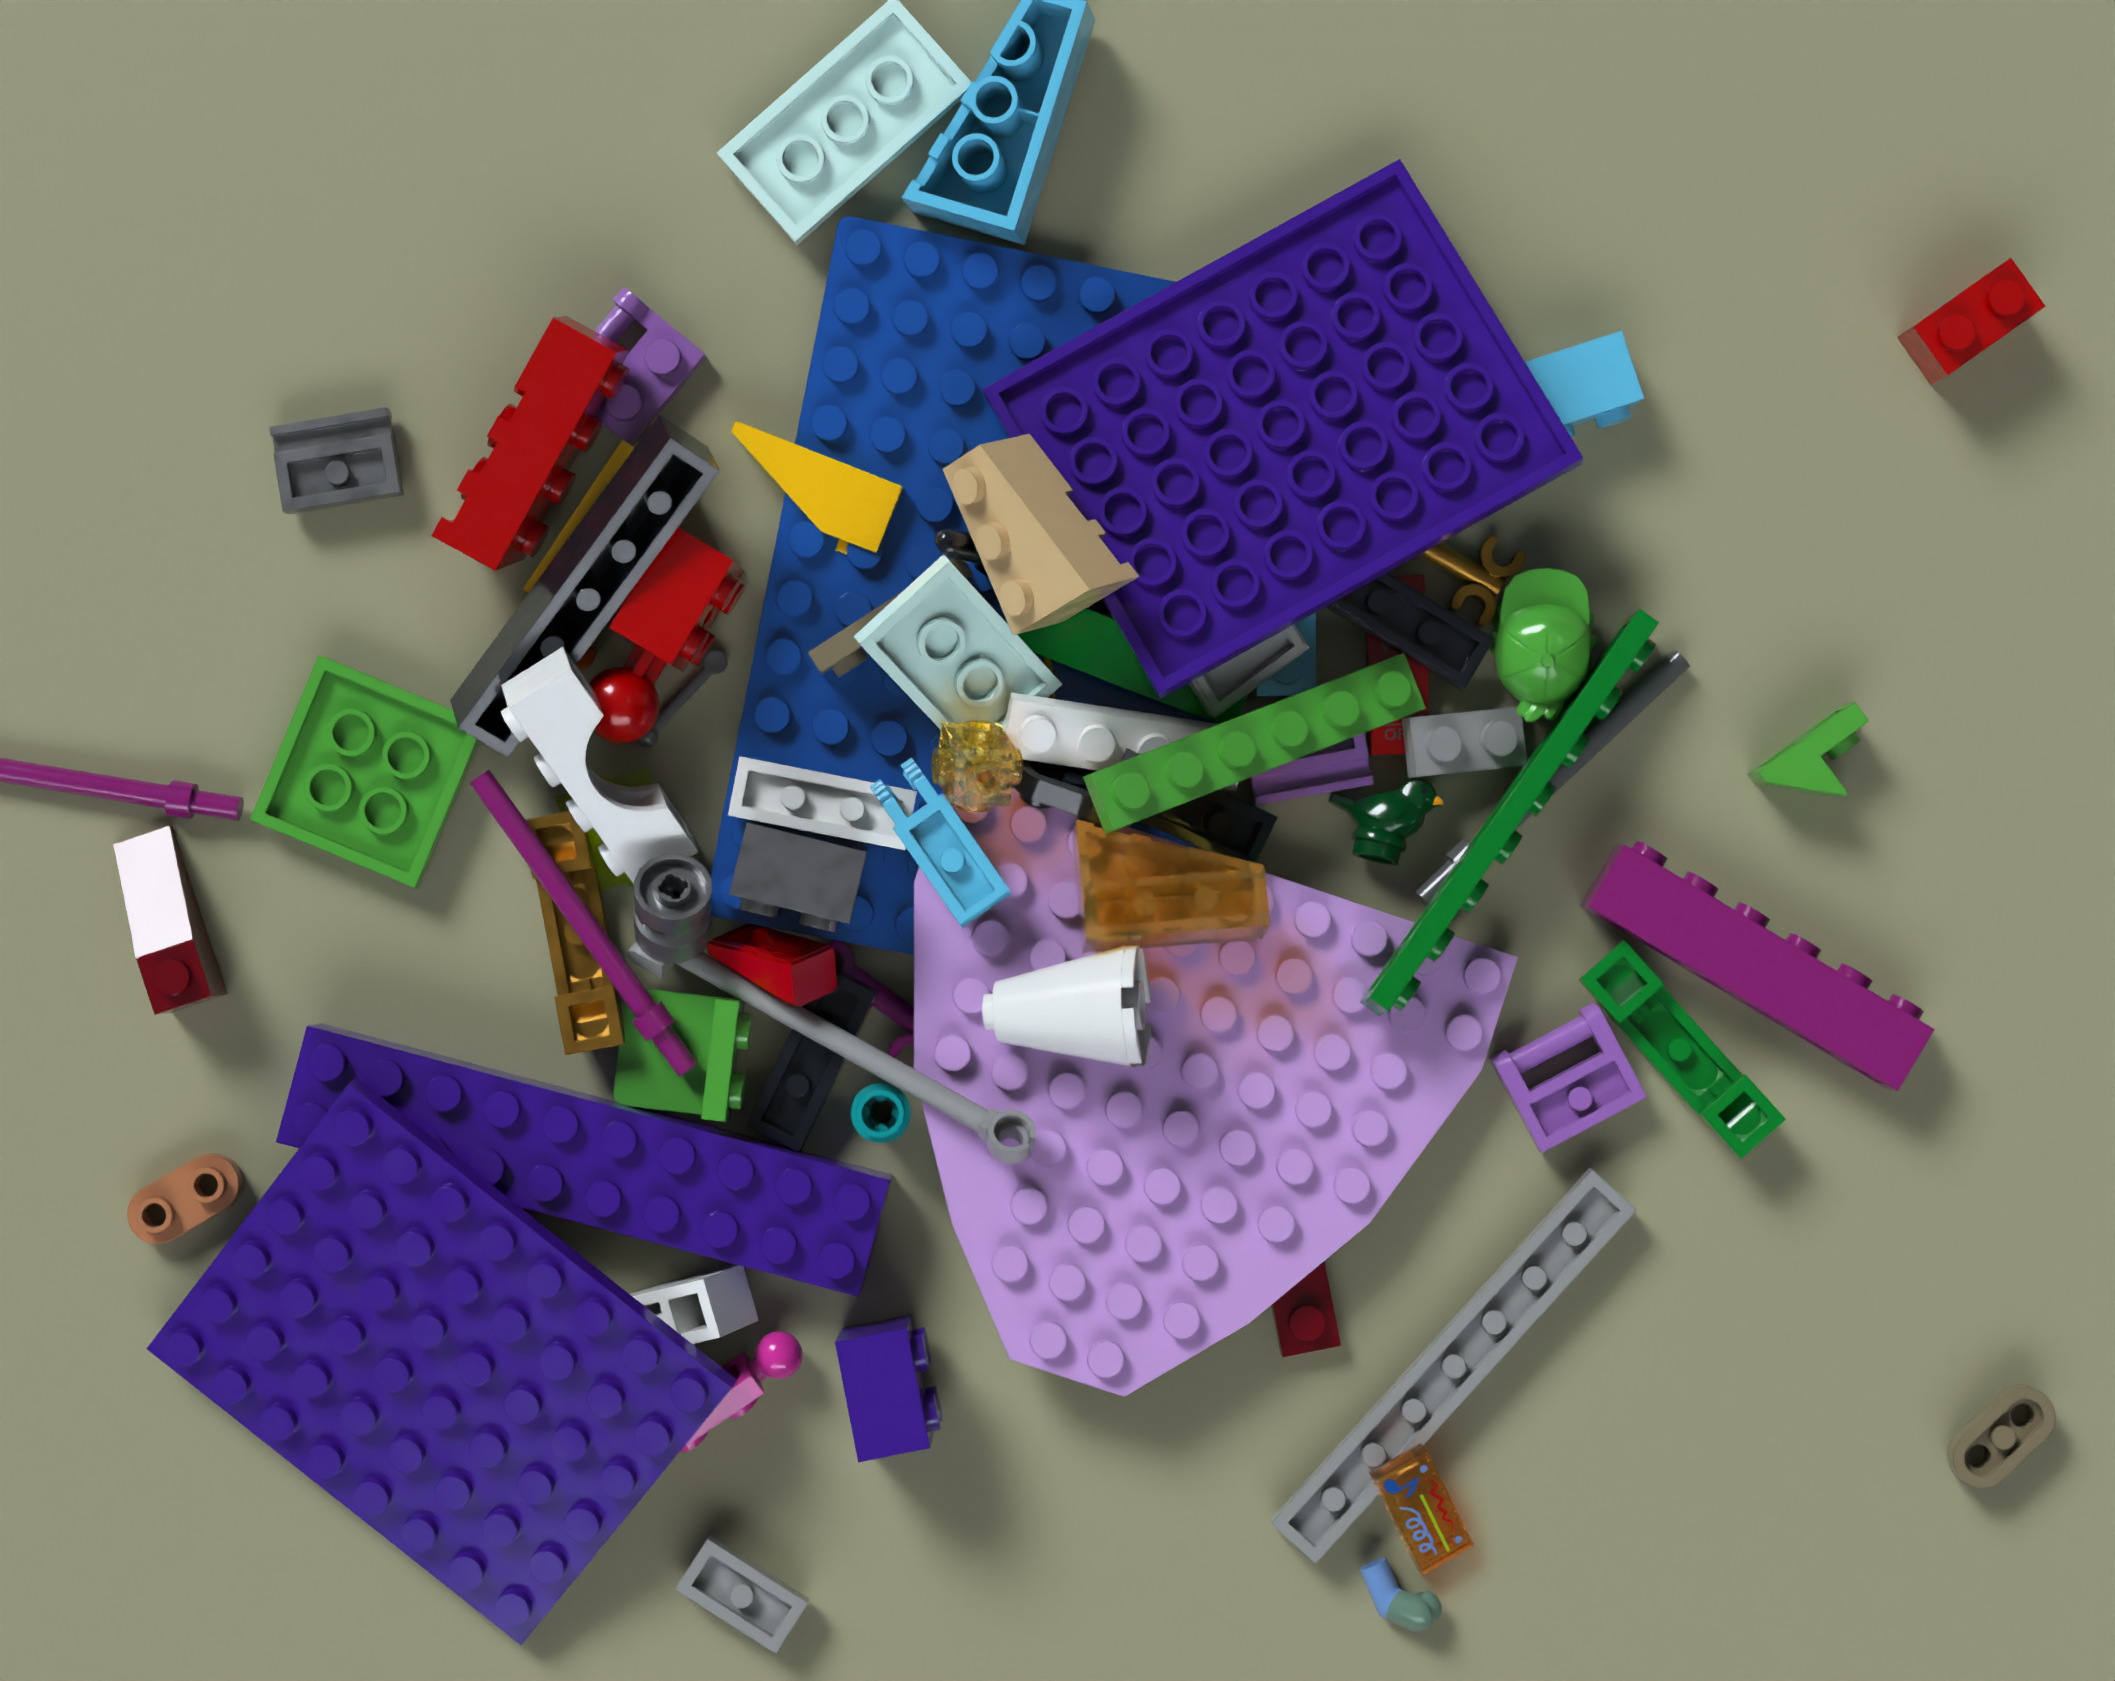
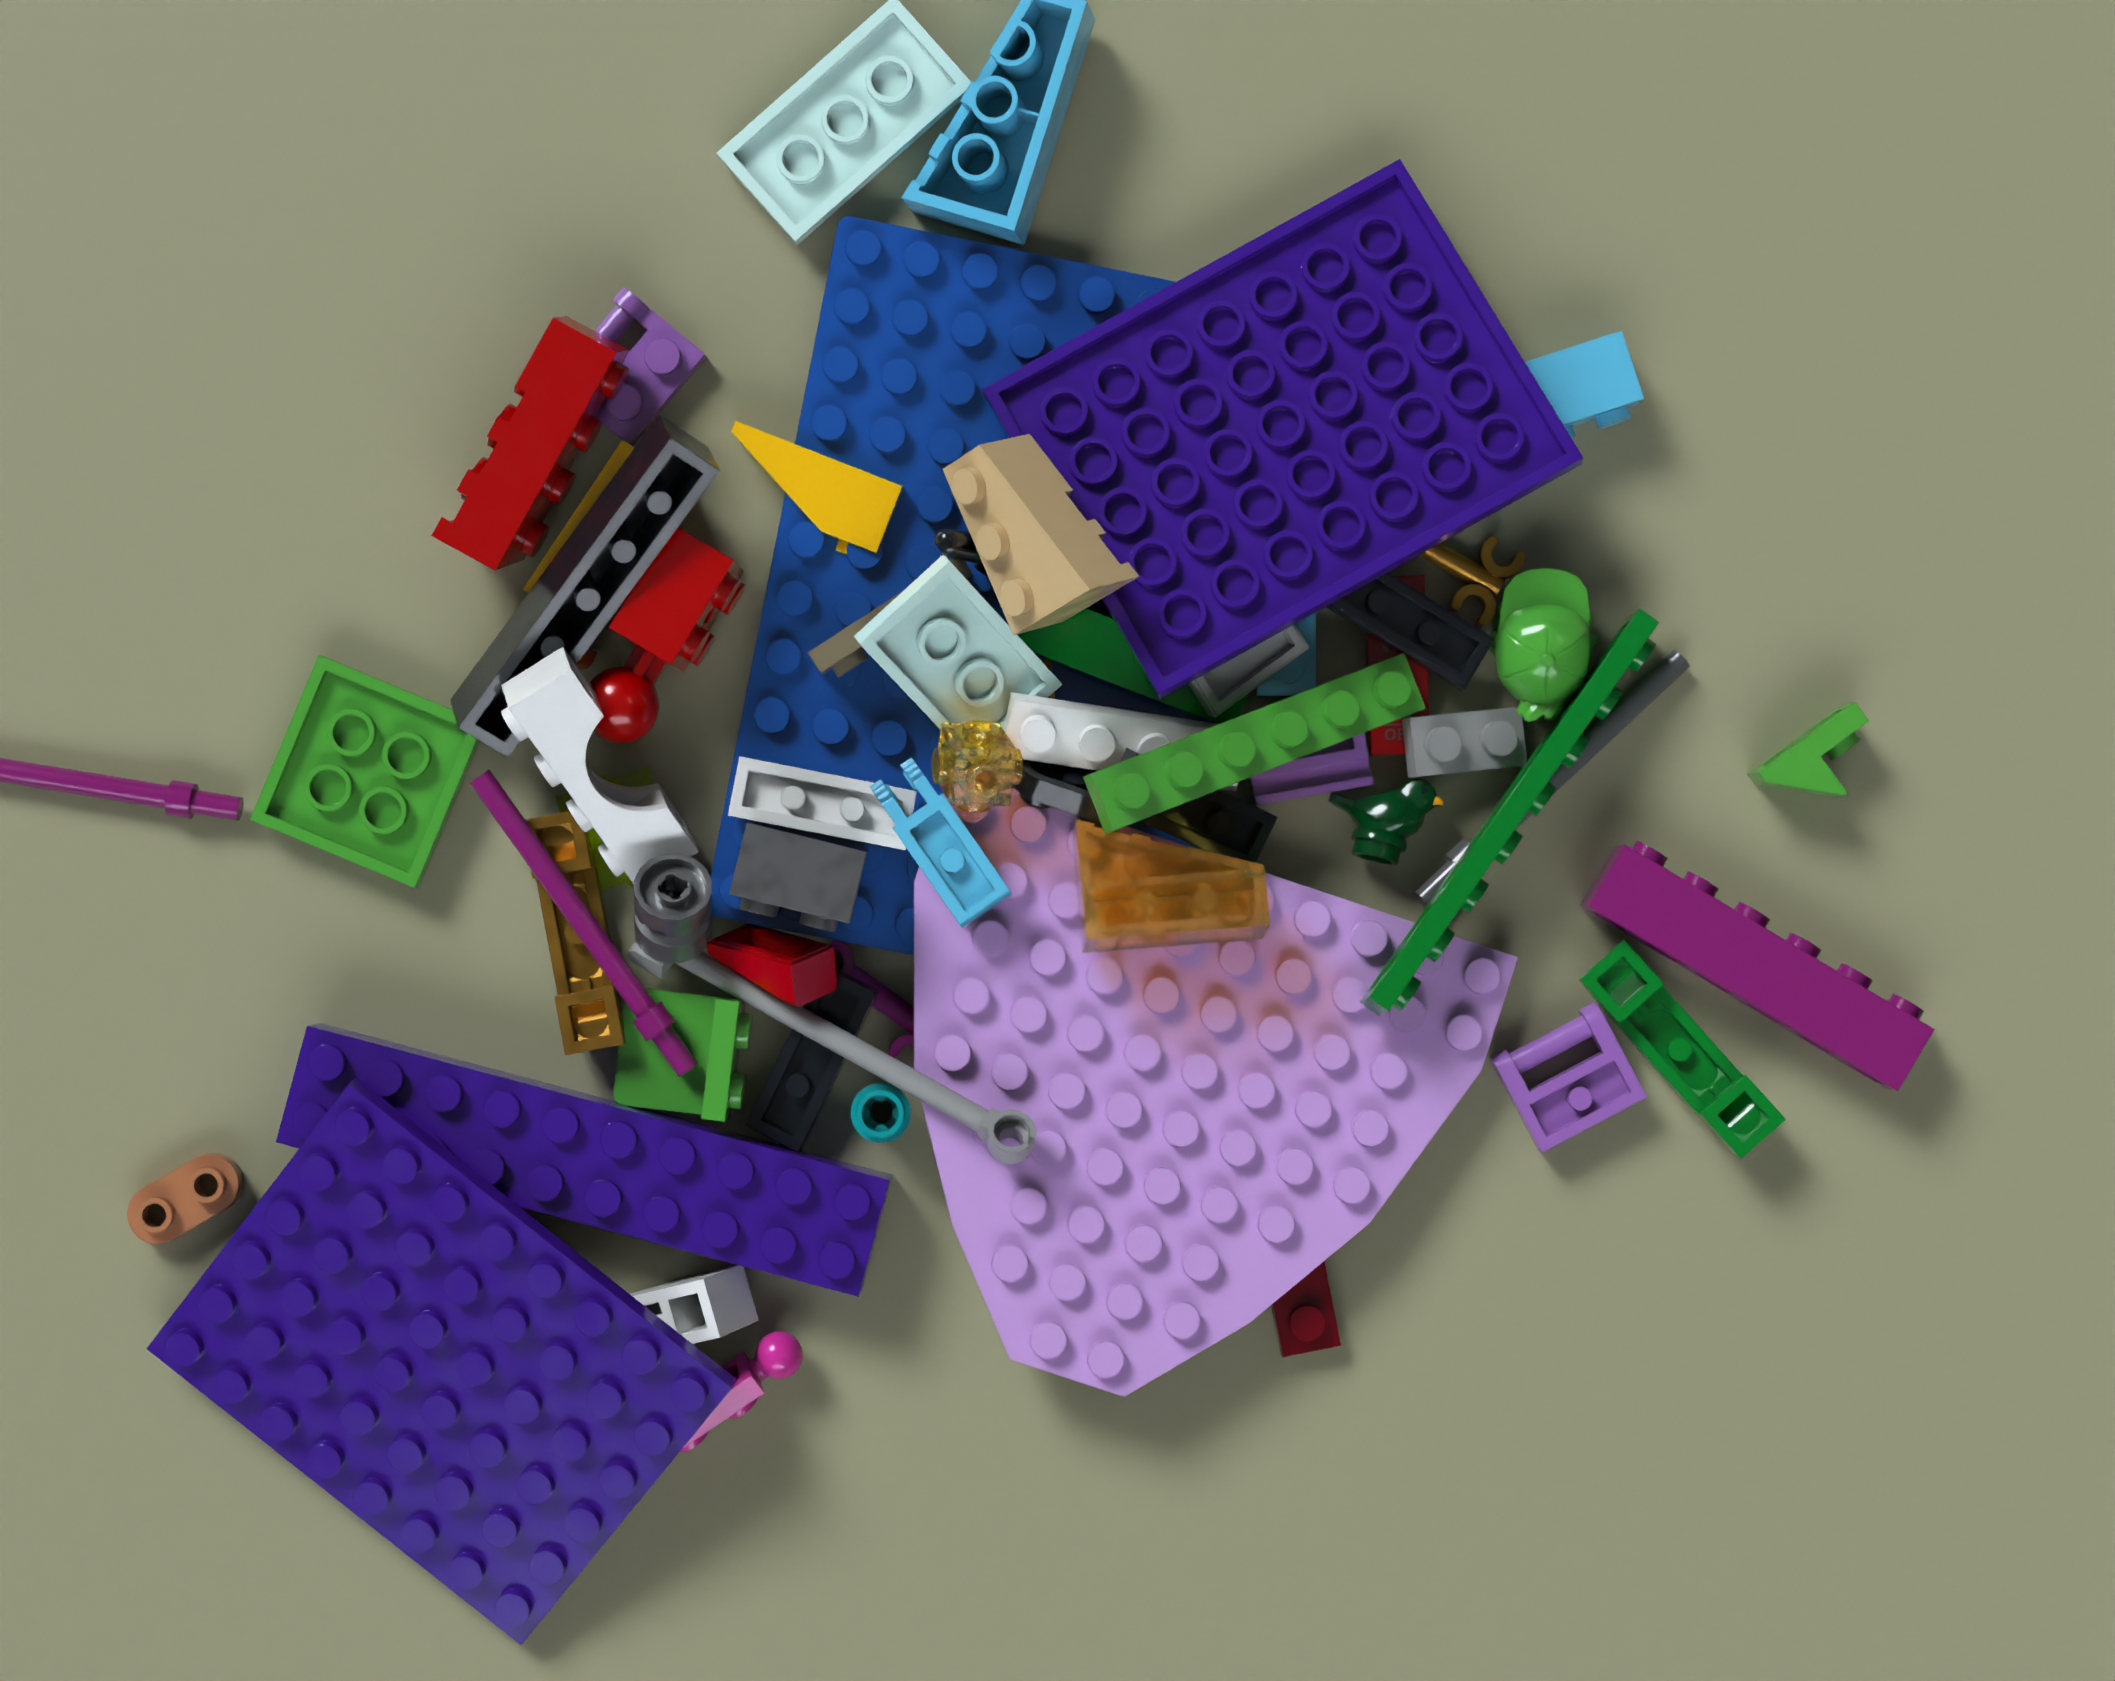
(166, 923): slope -> none
(336, 461): flat silver plate -> none
(714, 663): dark grey hinge -> none
(742, 1594): light grey plate -> none
(886, 1387): dark purple brick -> none
(1077, 1008): white cone -> none
(1398, 1605): arm -> none
(1421, 1508): clear orange tile -> none
(1454, 1362): light grey plate -> none
(1971, 321): red brick -> none
(2003, 1441): dark tan plate -> none

